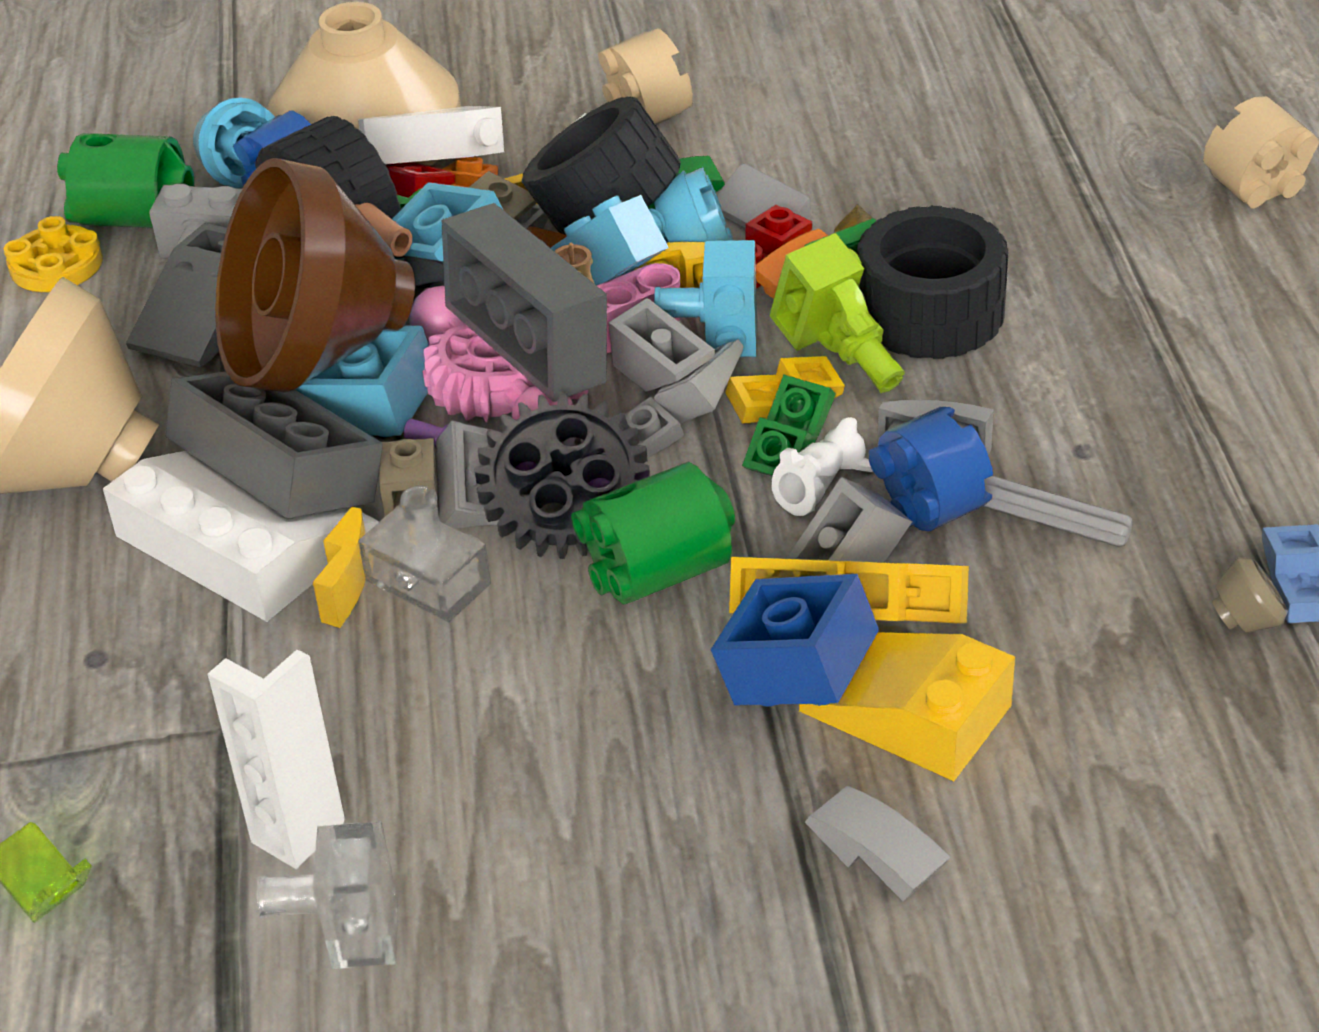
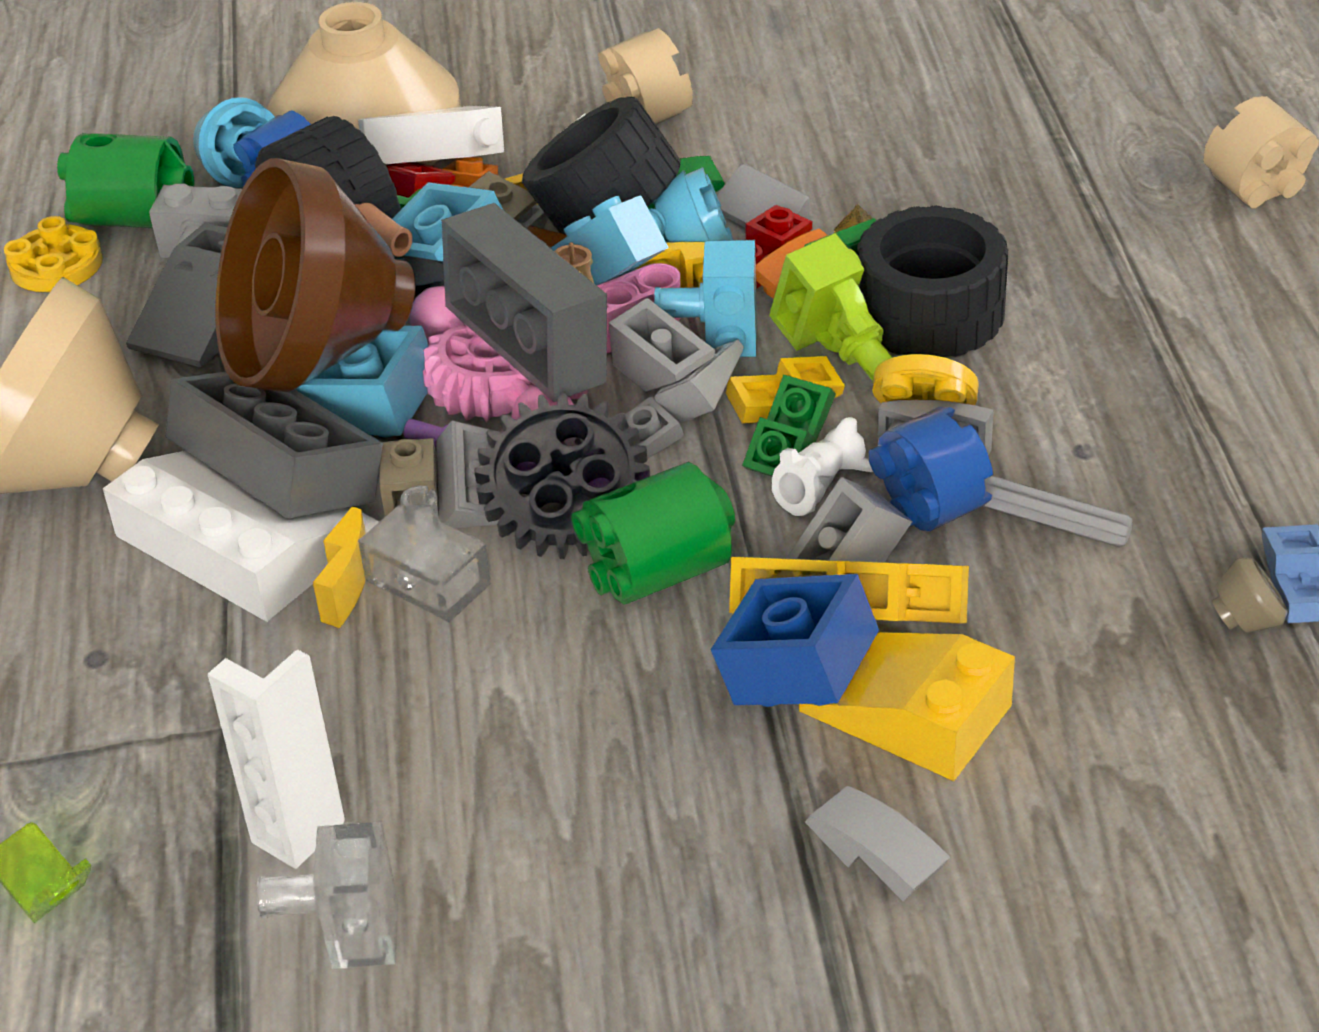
(924, 379): none -> yellow tile

